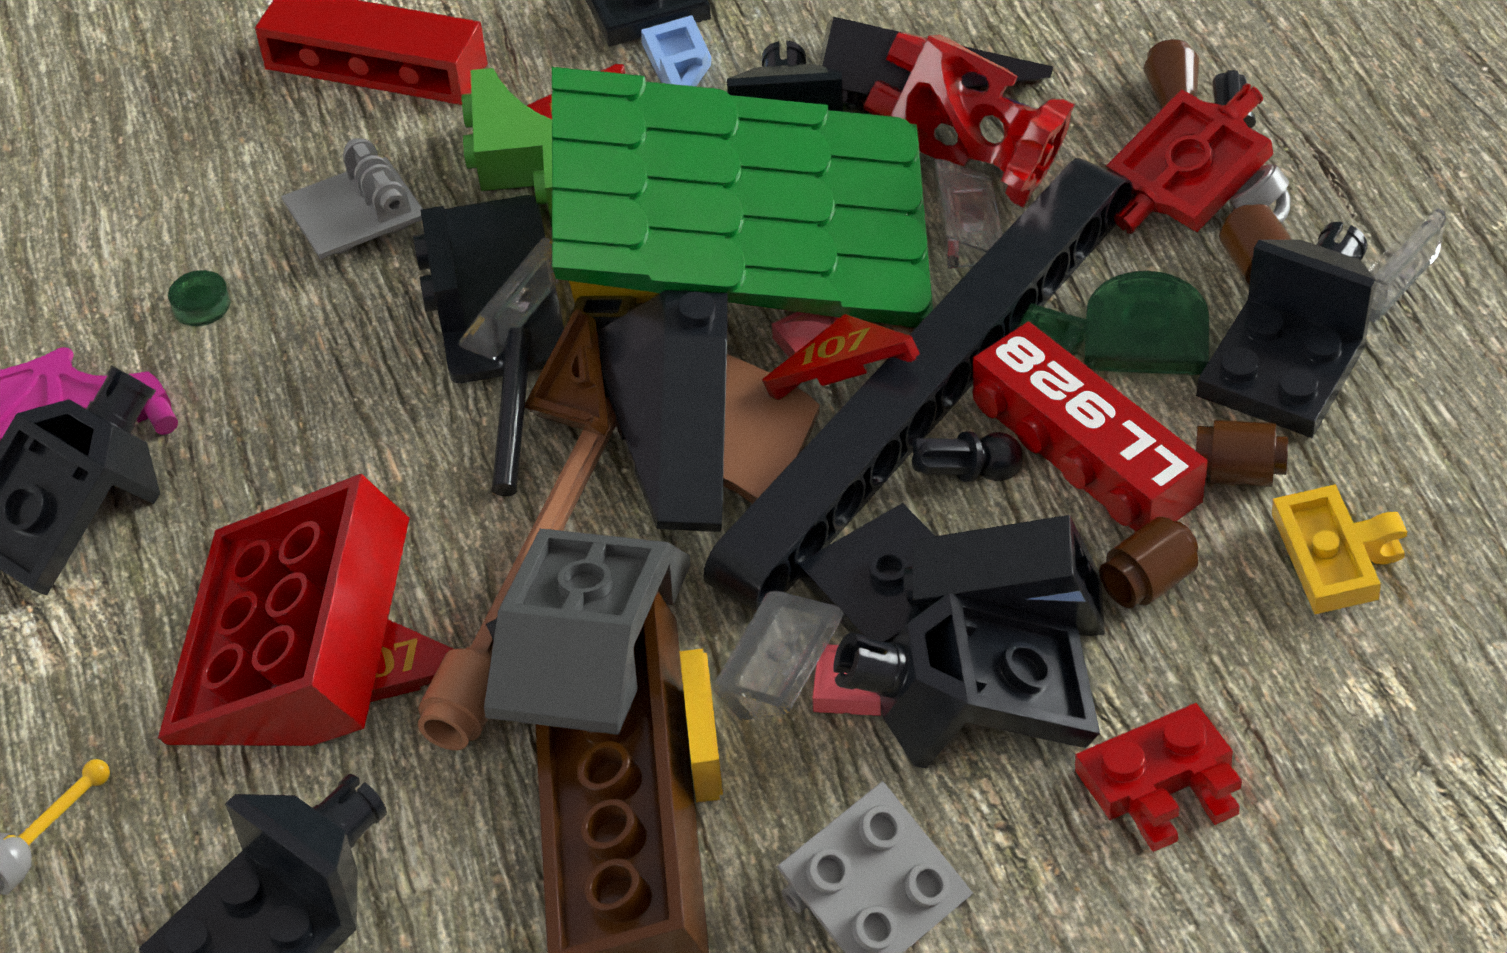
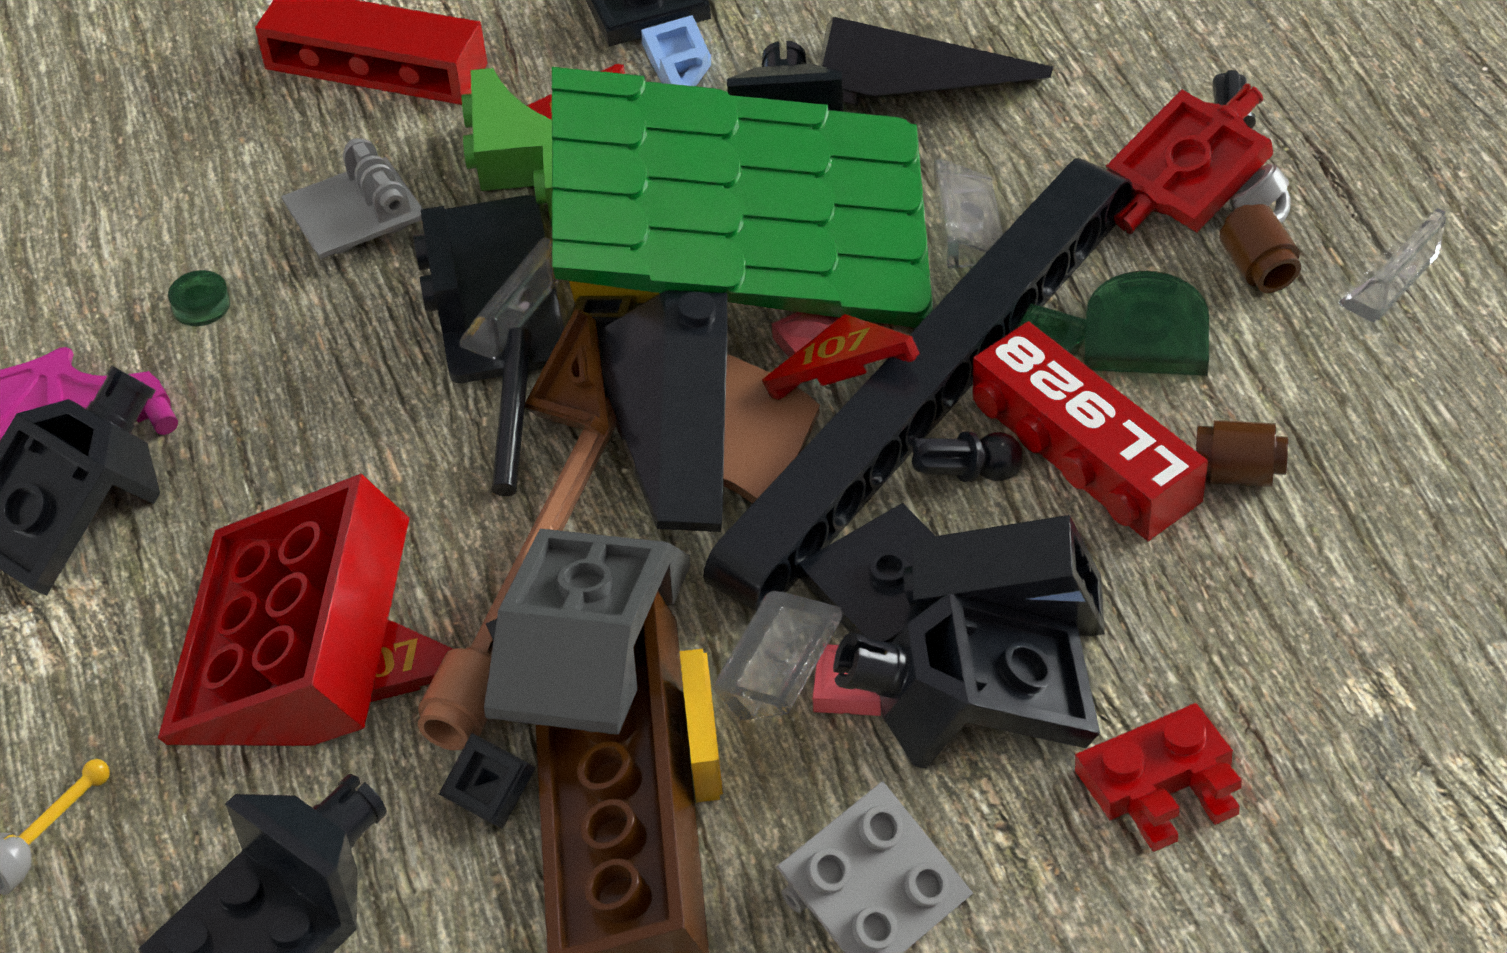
(487, 780): none -> black tile
(938, 96): red hips -> none
(1149, 562): reddish brown brick -> none
(1172, 67): reddish brown cone -> none
(1295, 331): black plate -> none
(1333, 551): yellow plate -> none

